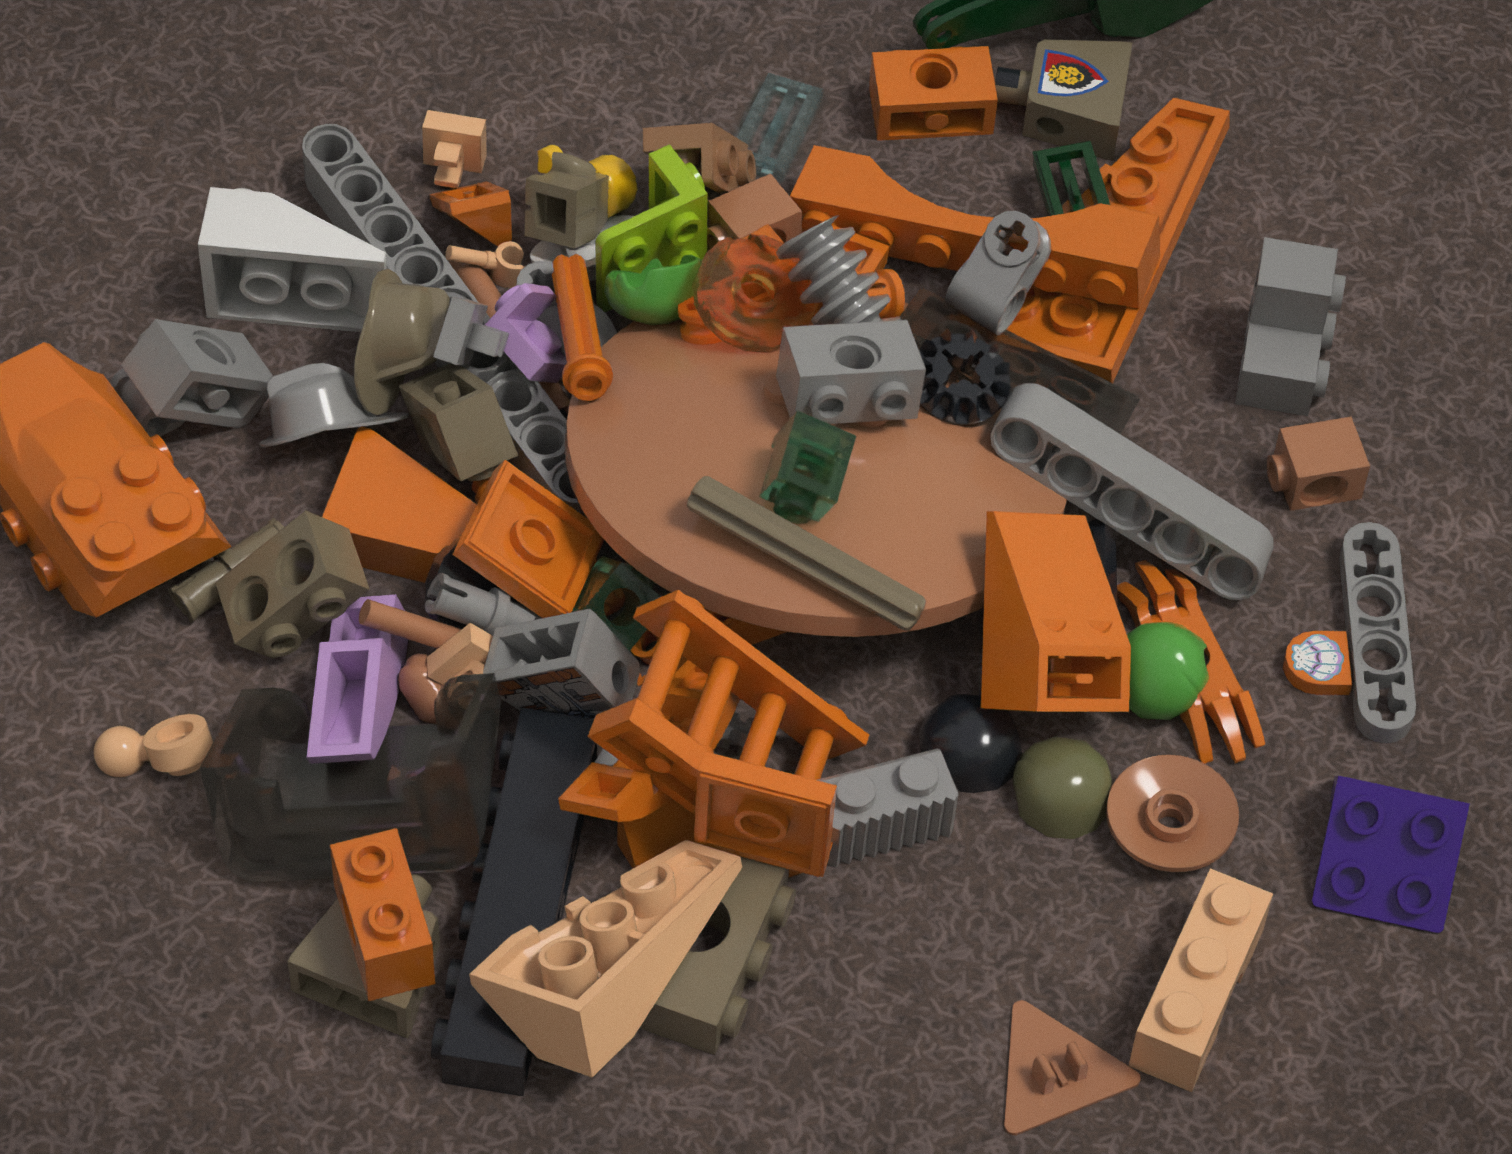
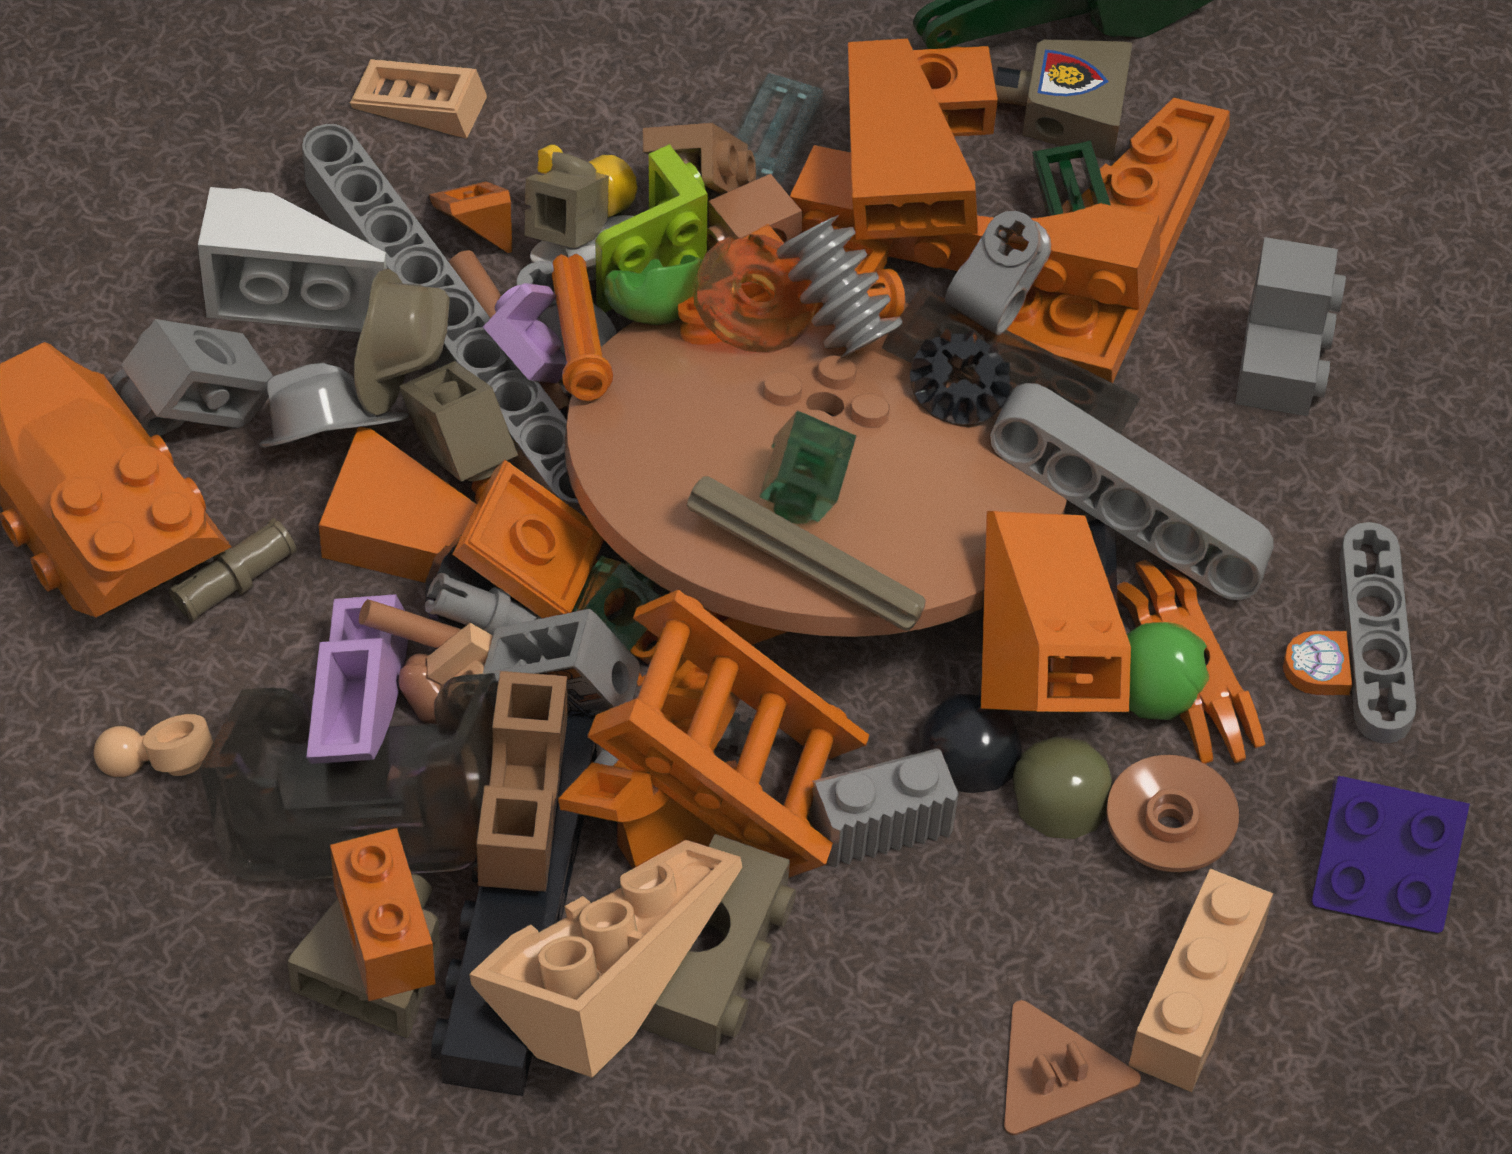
(292, 586): dark tan brick -> none
(452, 111): none -> light nougat slope
(453, 145): light nougat tile -> none
(465, 332): light grey tile -> none
(501, 263): light nougat hand -> none
(524, 781): none -> medium nougat arch
(764, 814): orange tile -> none
(851, 371): light grey brick -> none
(903, 153): none -> orange slope
(1318, 464): nougat brick -> none

